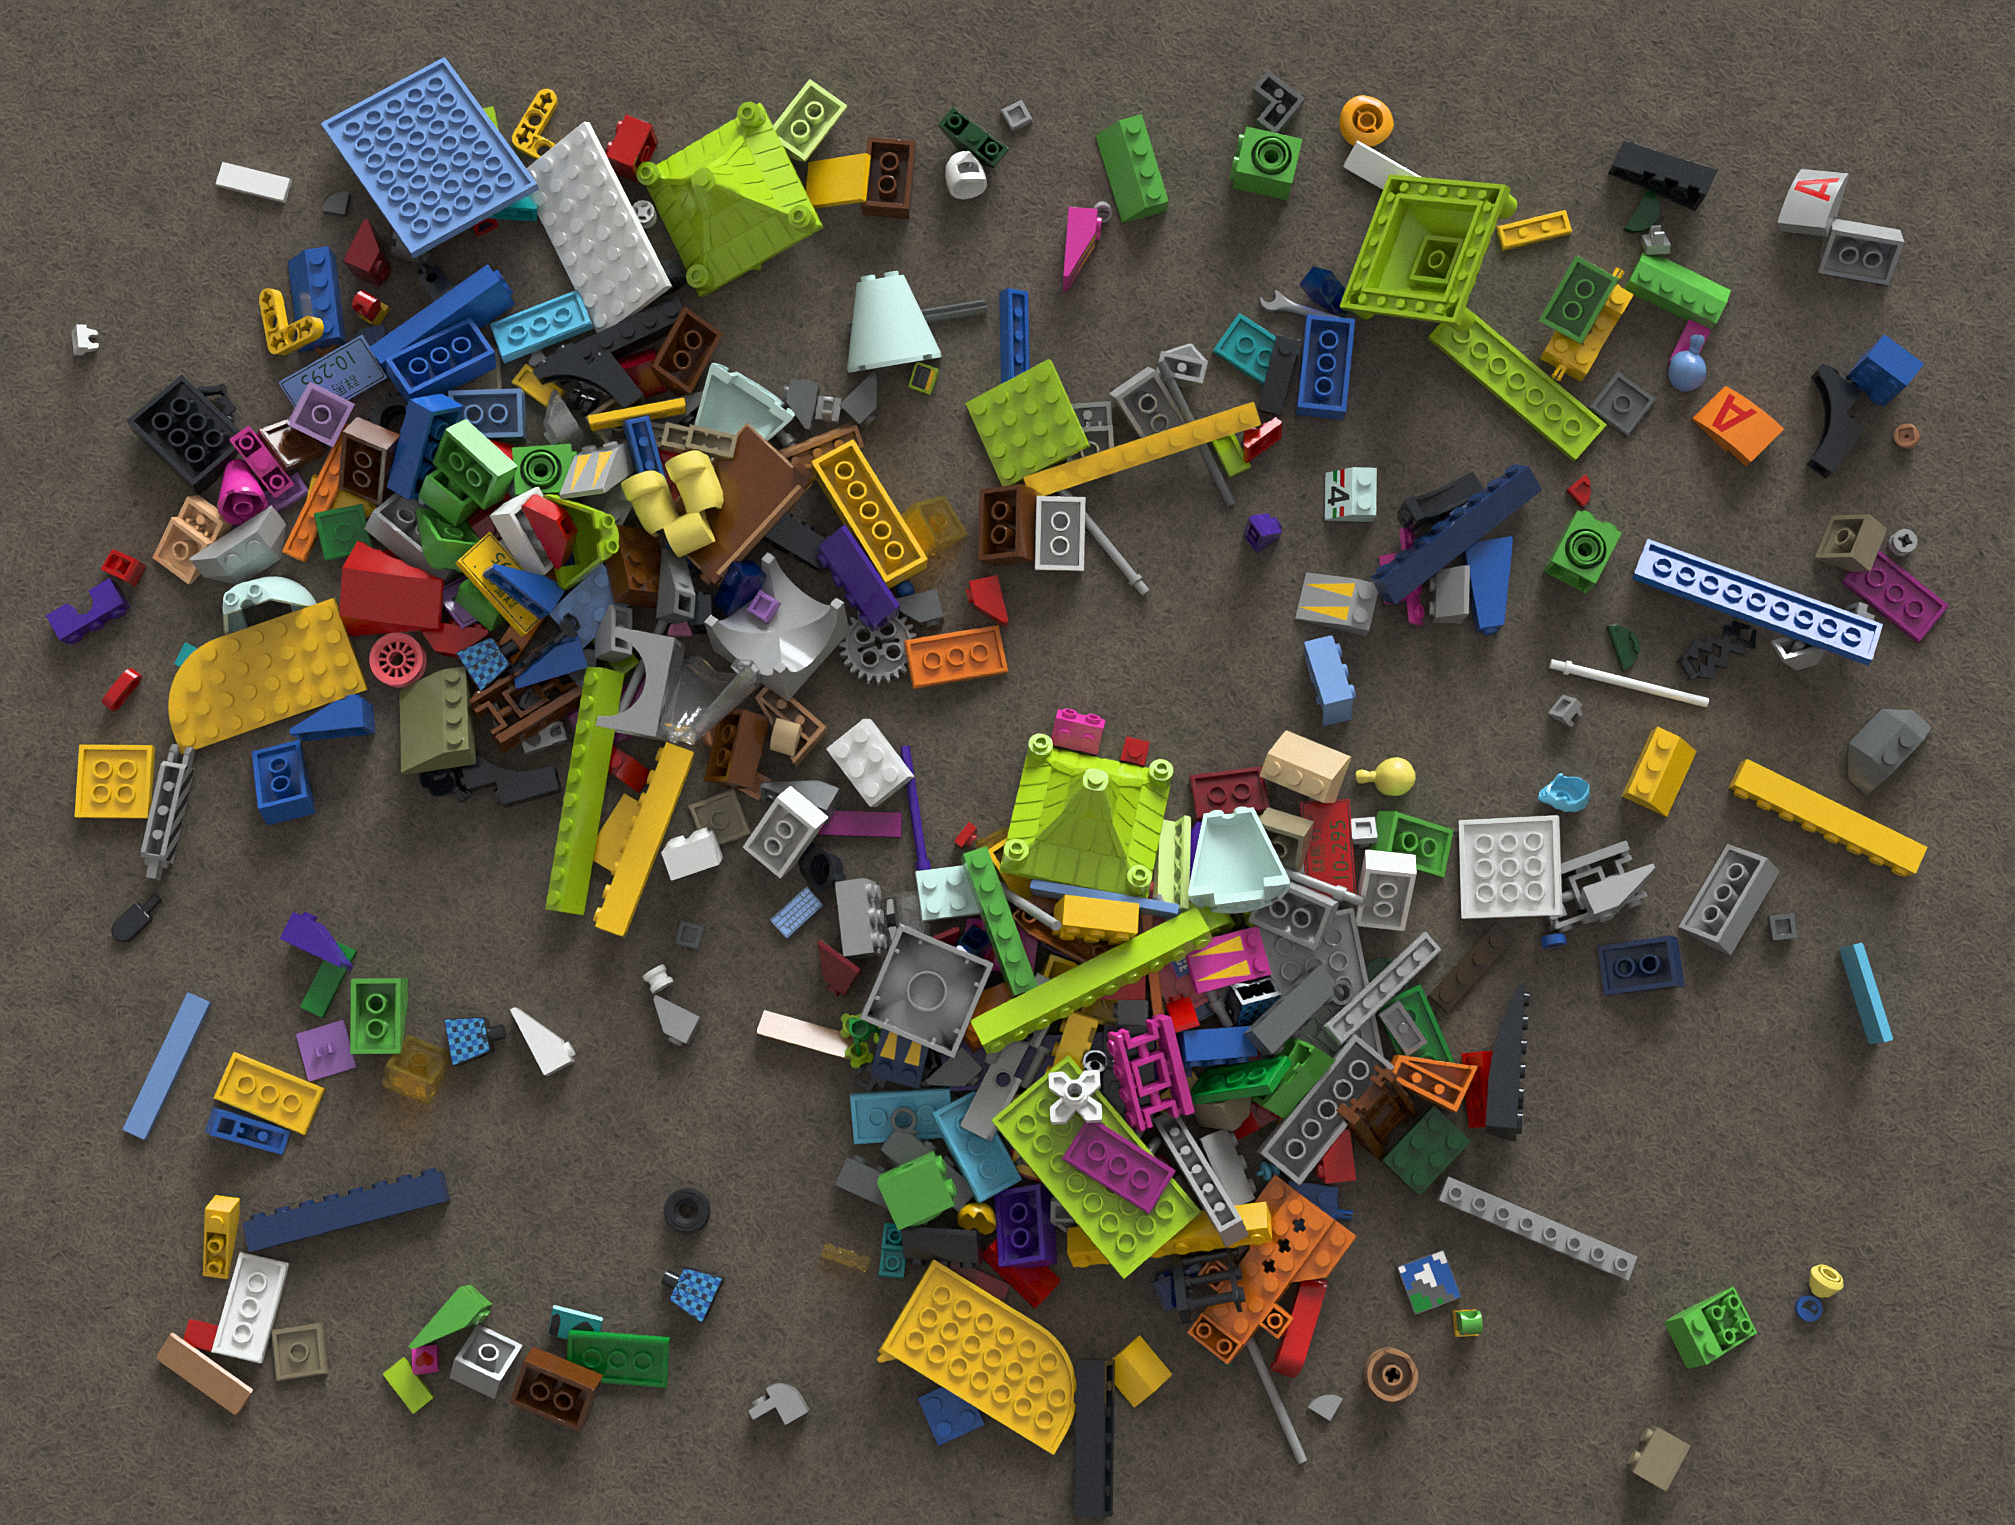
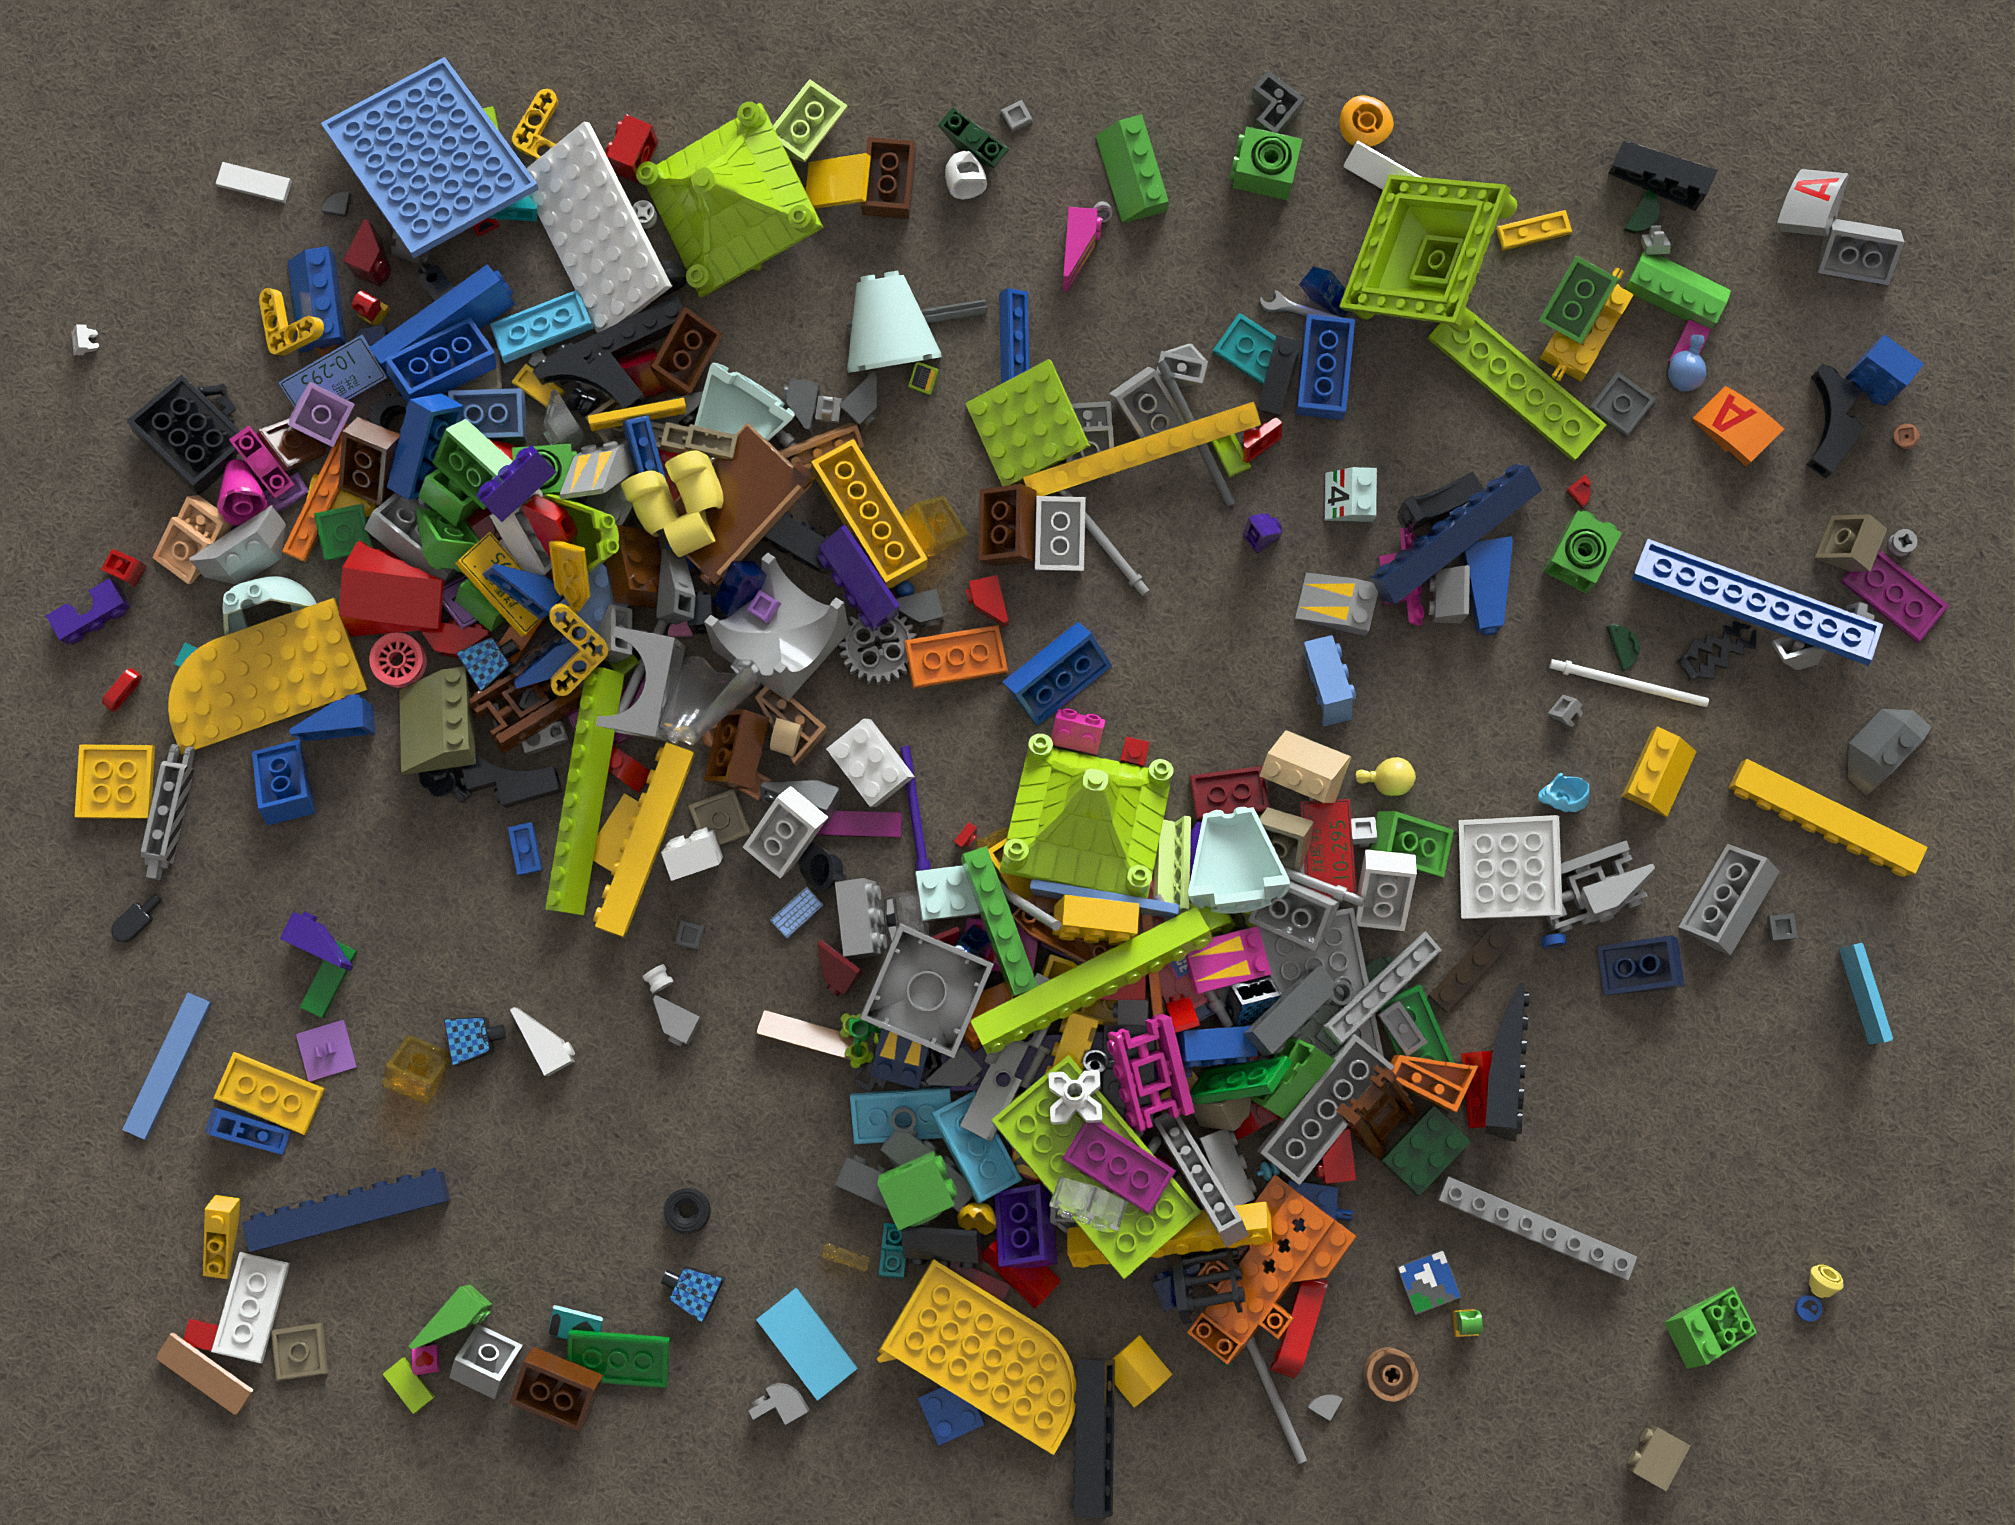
(378, 1015): bright green slope -> none
(515, 483): none -> dark purple slope
(525, 848): none -> blue plate
(570, 573): none -> yellow tile
(583, 654): none -> yellow beam
(807, 1344): none -> medium azure tile
(1057, 673): none -> blue slope
(1088, 1204): none -> clear brick

